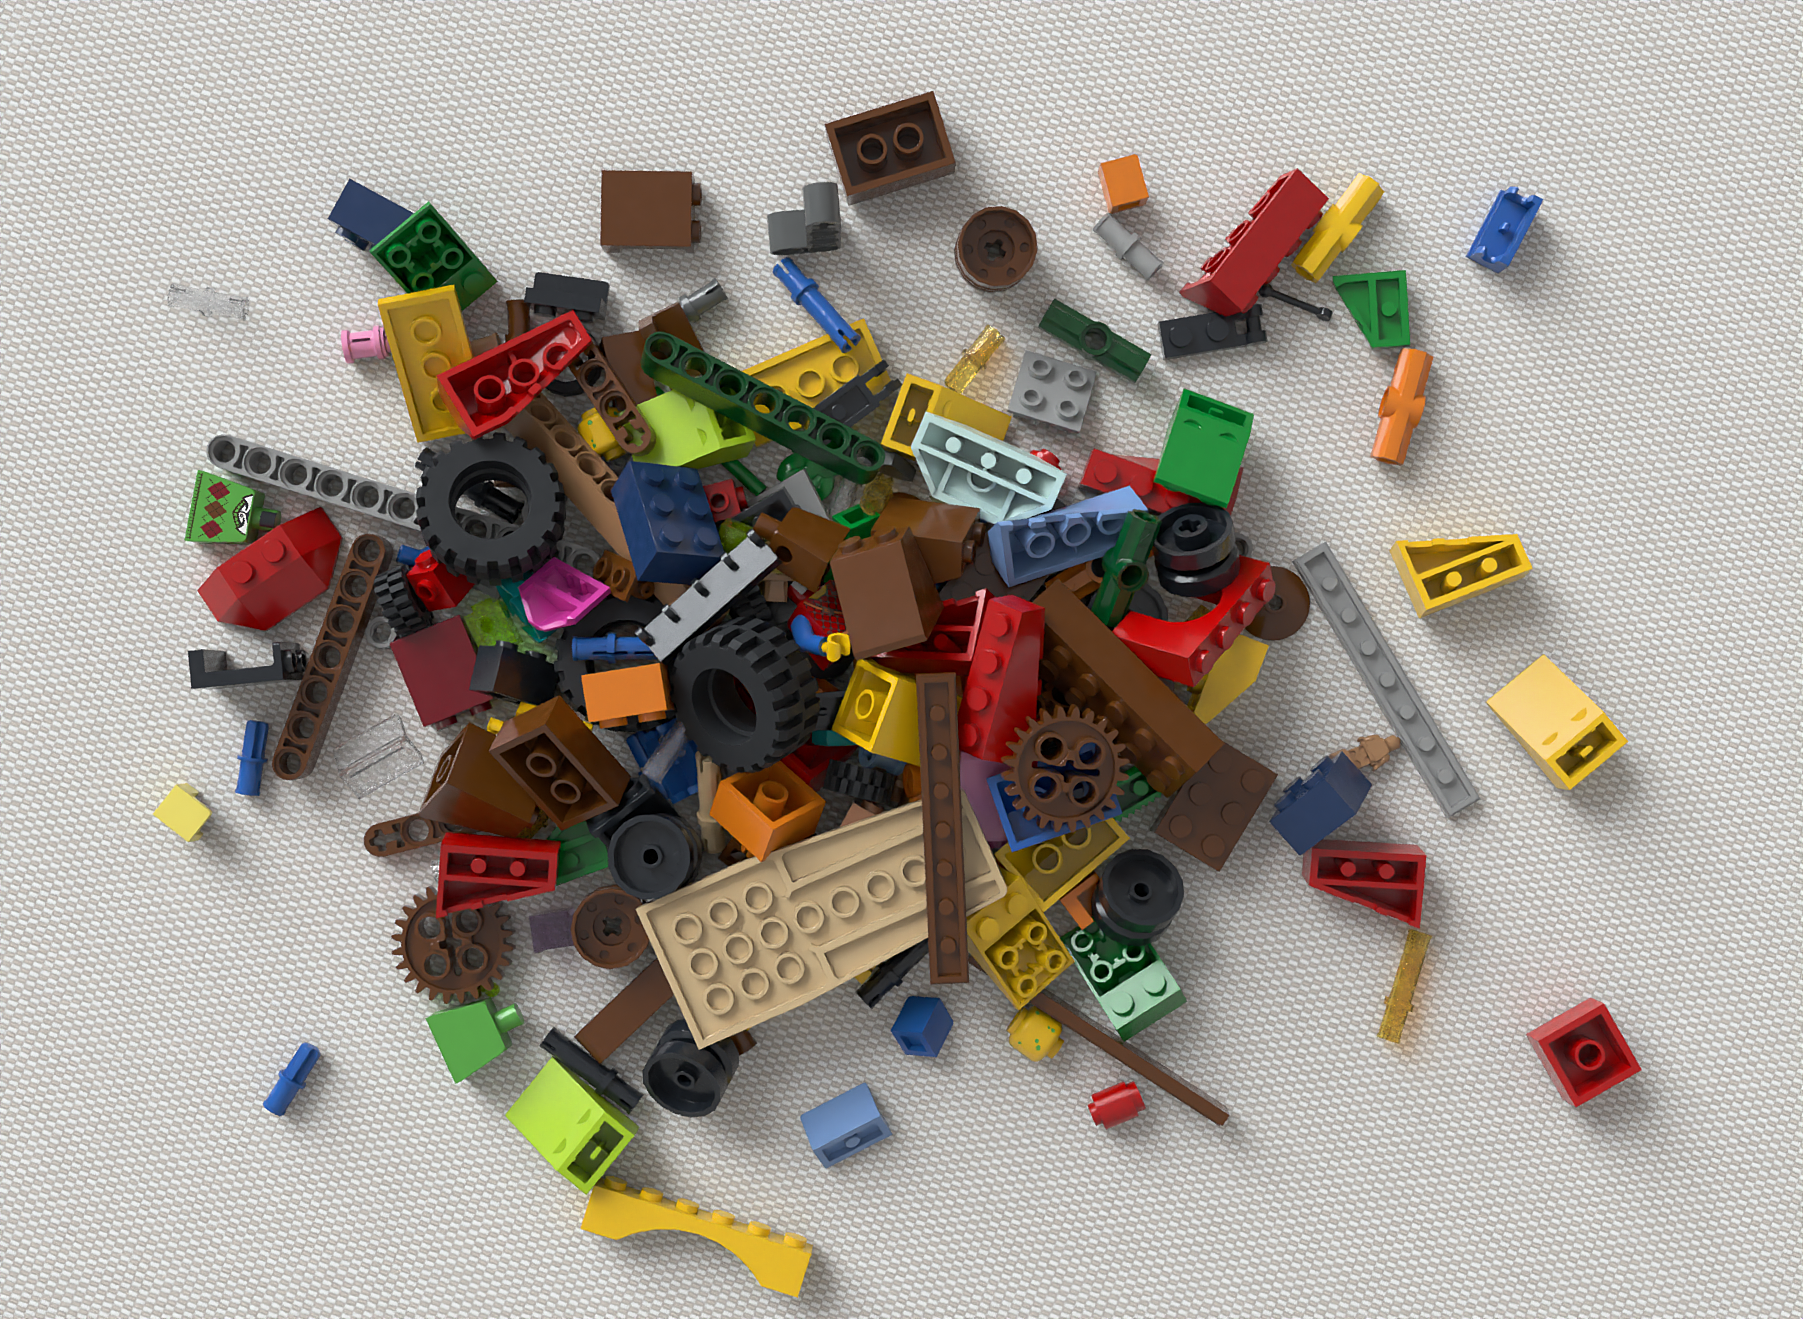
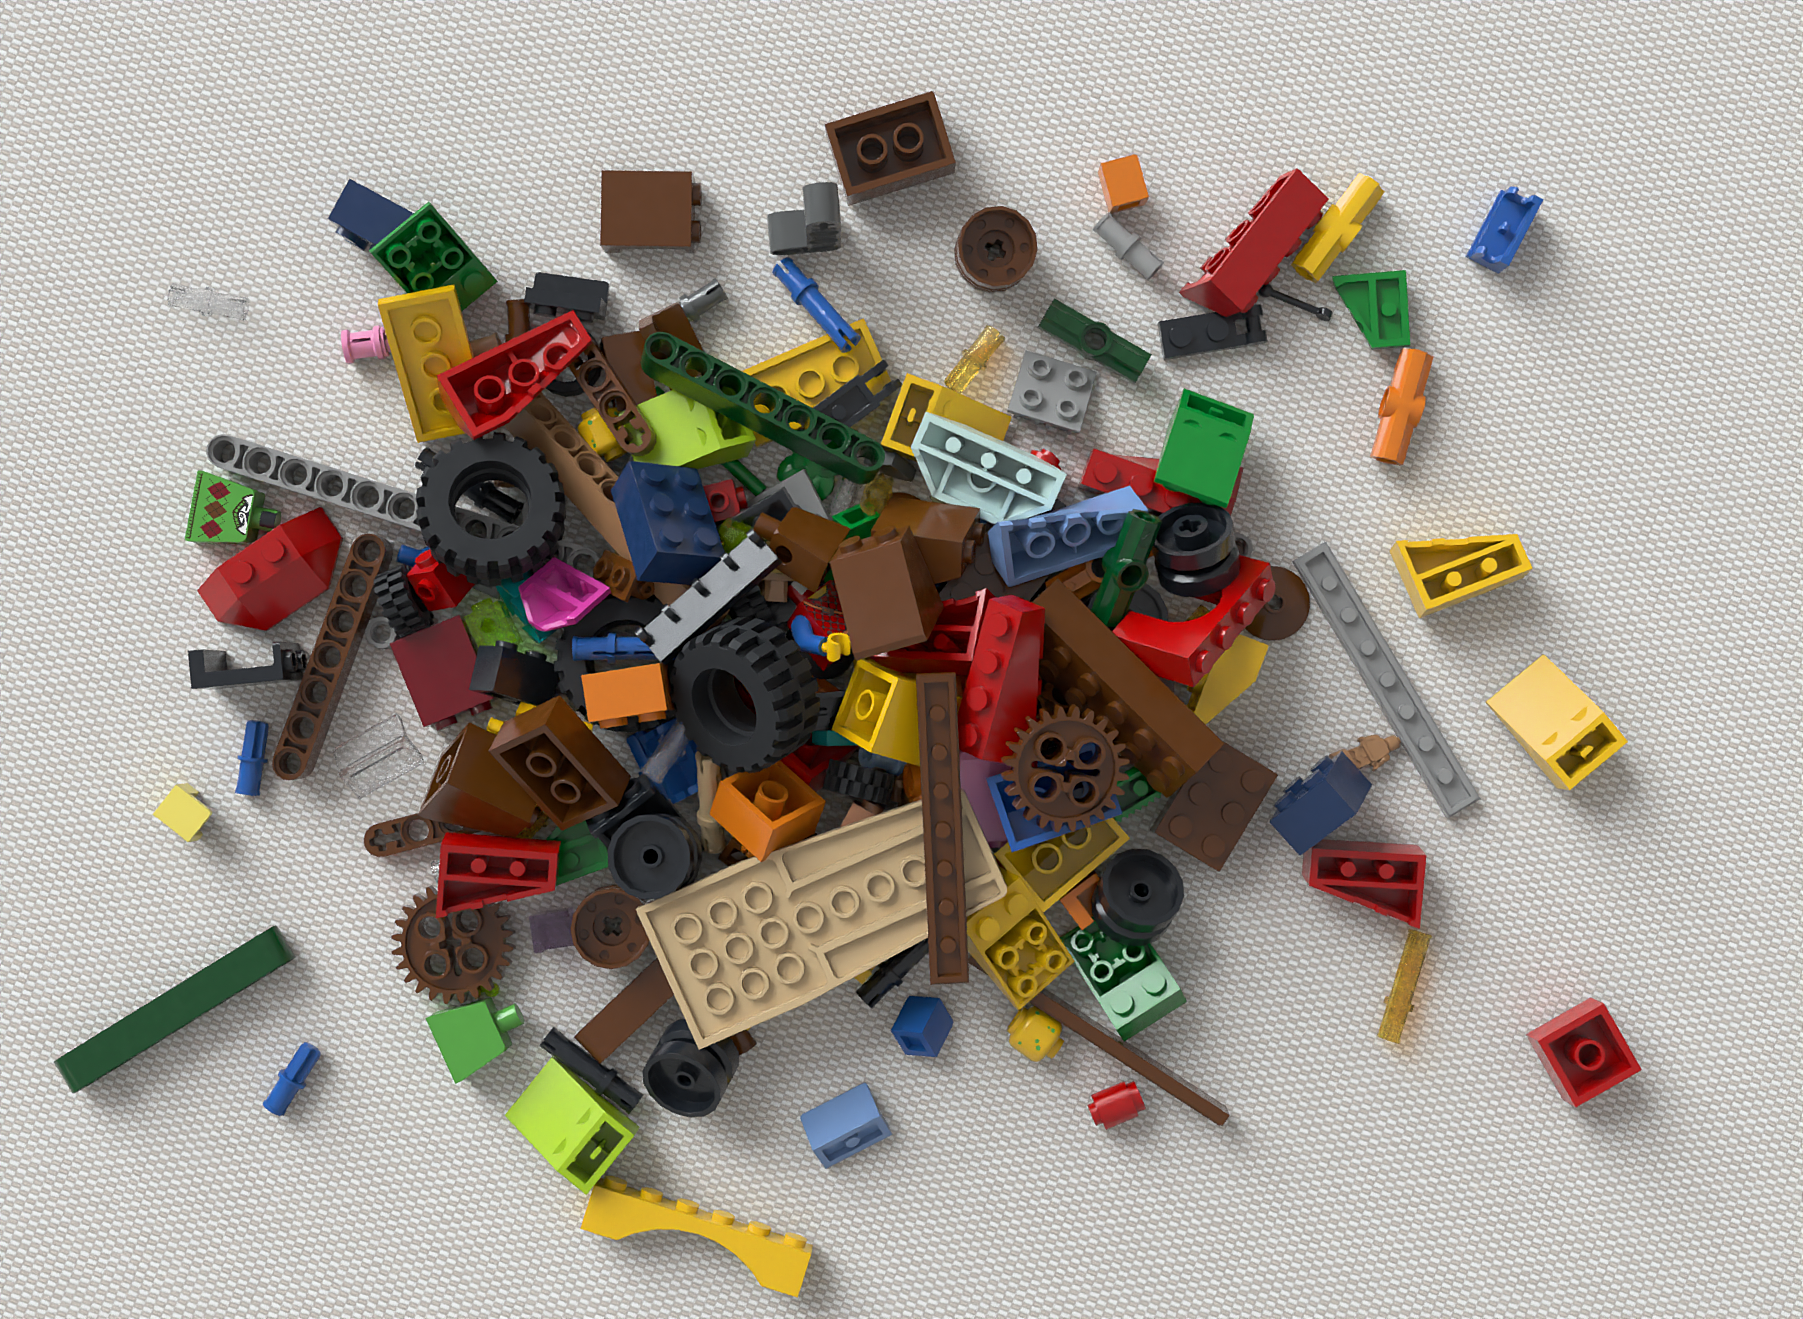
(174, 1009): none -> dark green beam

